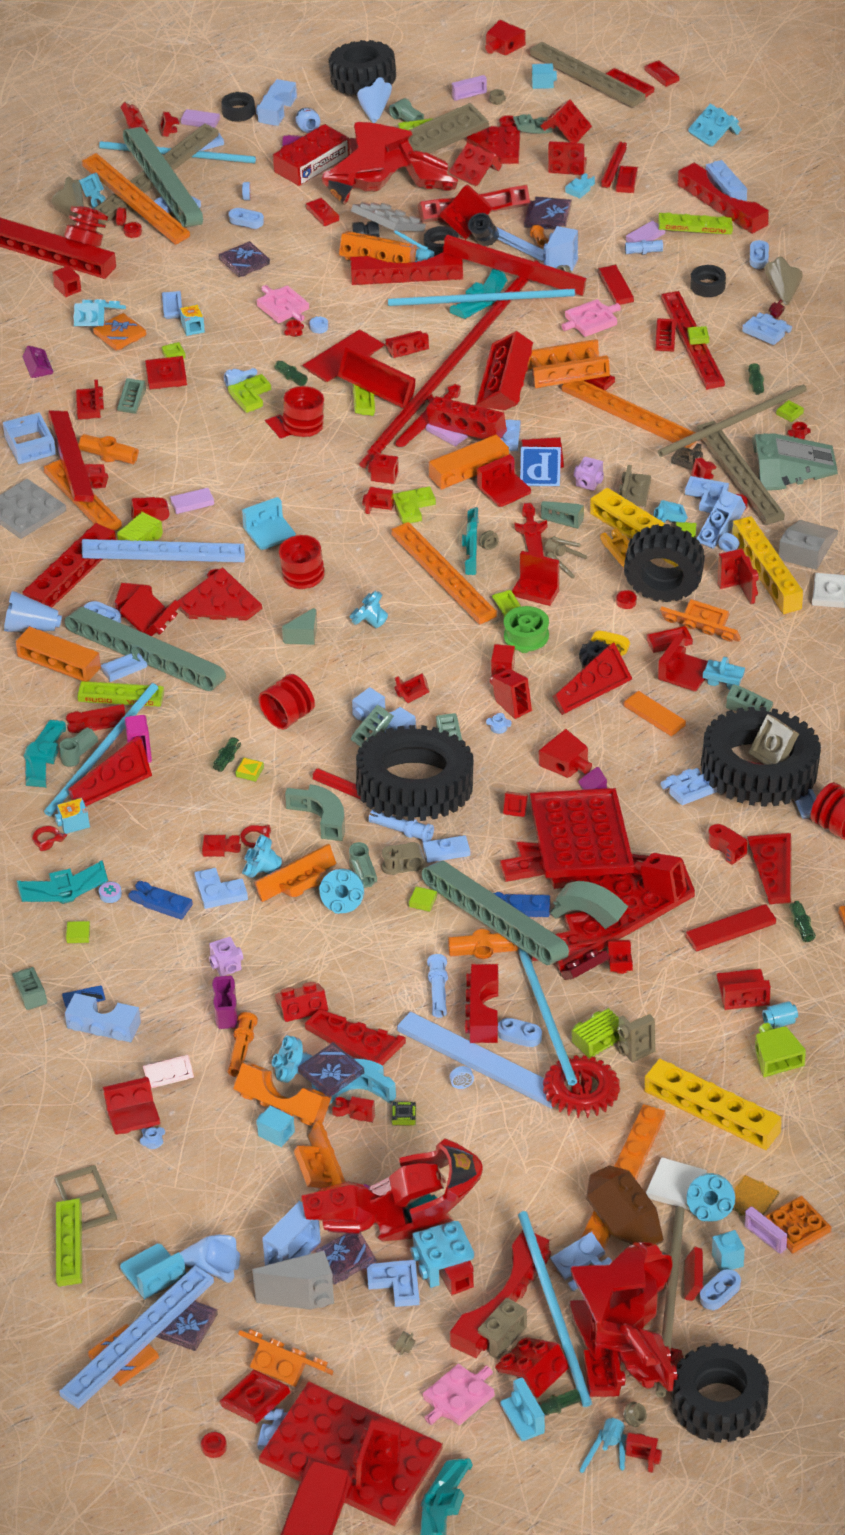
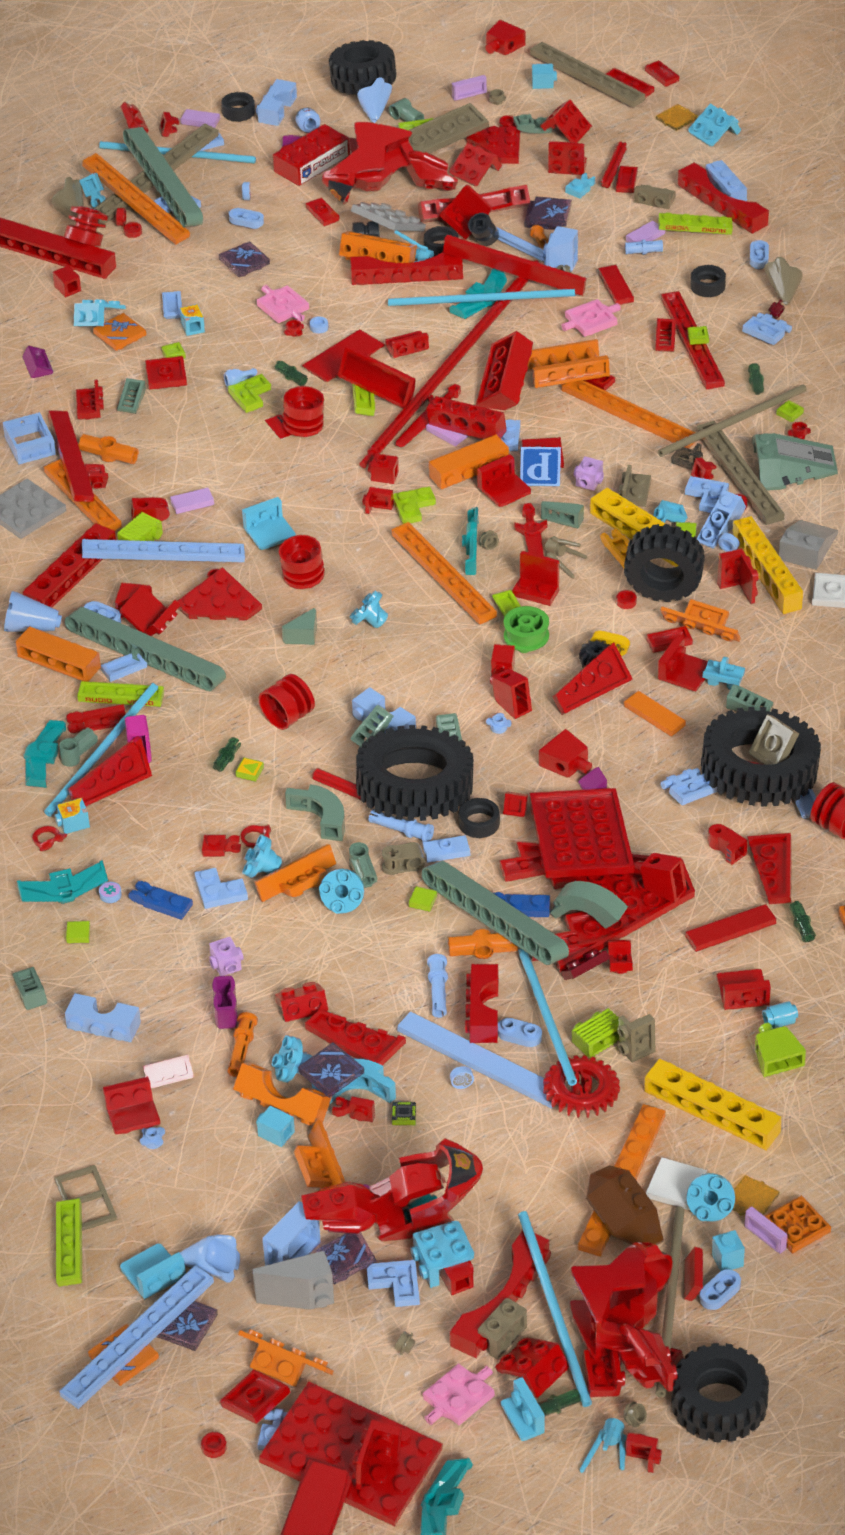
(96, 992): blue sticker -> none
(412, 688): red bracket -> none
(476, 829): none -> black tyre
(580, 1253): light blue plate -> none
(654, 196): none -> dark tan bracket
(676, 117): none -> clear yellow piece

